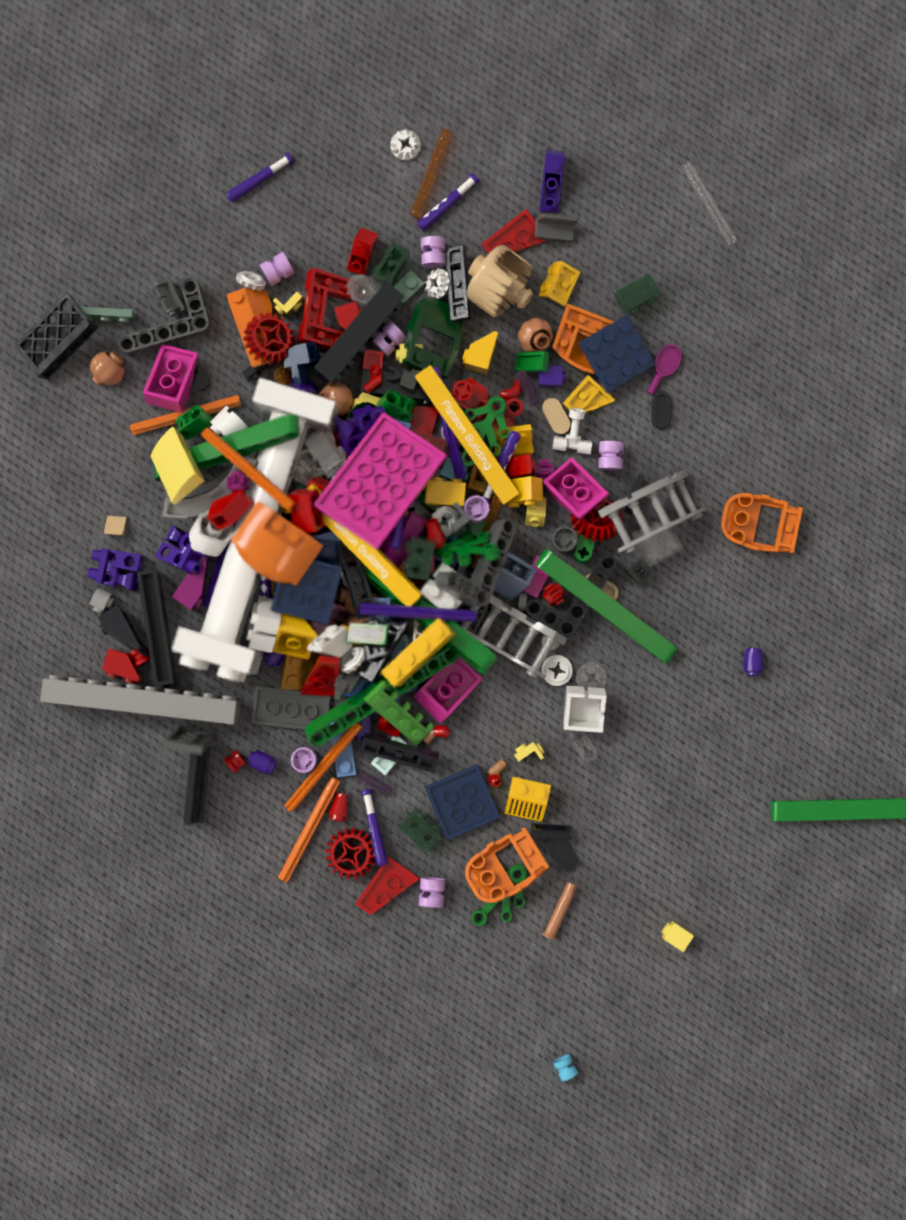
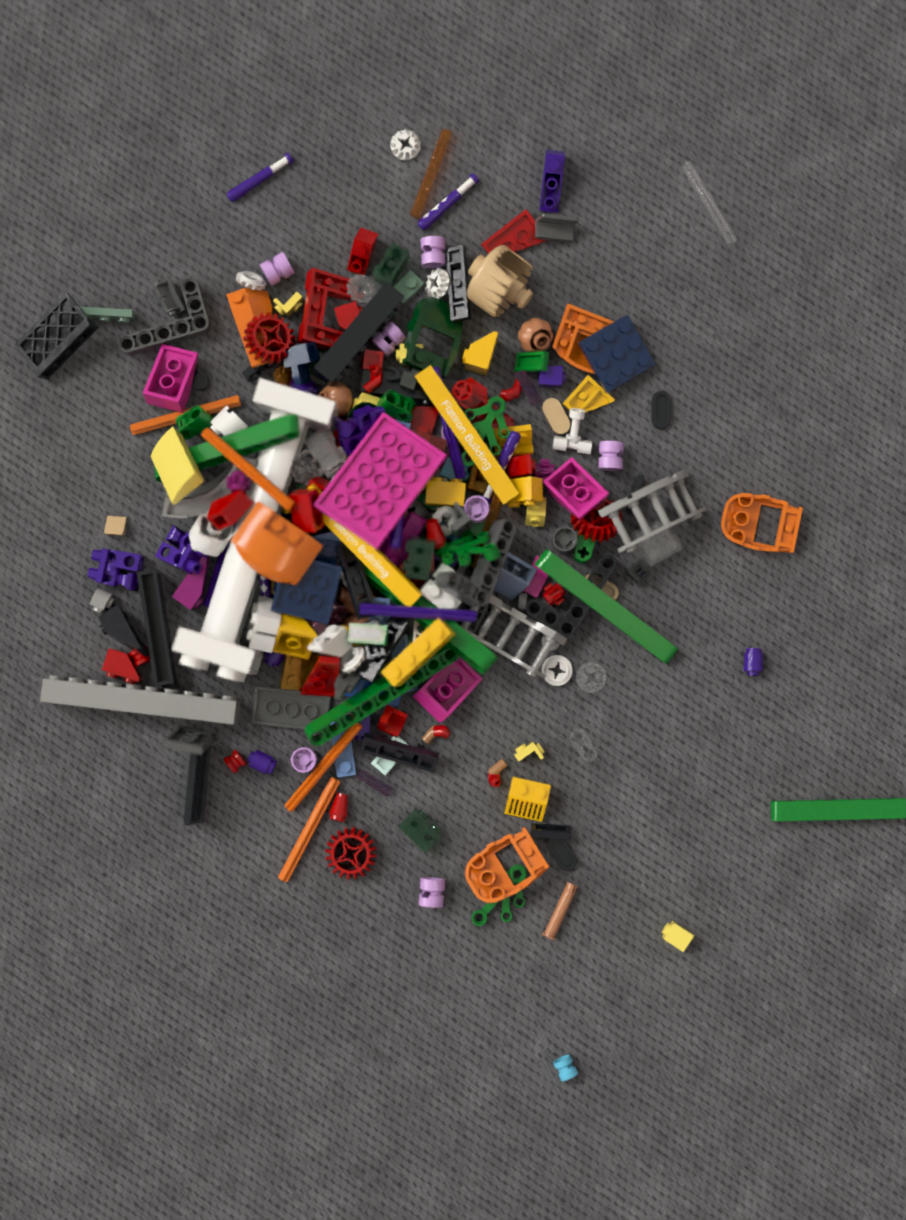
(107, 368): nougat plant -> none
(376, 837): dark purple piece -> none
(385, 885): red wing -> none
(397, 714): bright green hinge -> none
(462, 801): dark blue plate -> none
(514, 402): red cone -> none
(559, 283): yellow bracket -> none
(584, 709): white piece -> none
(636, 295): clear green brick -> none
(666, 363): magenta piece -> none

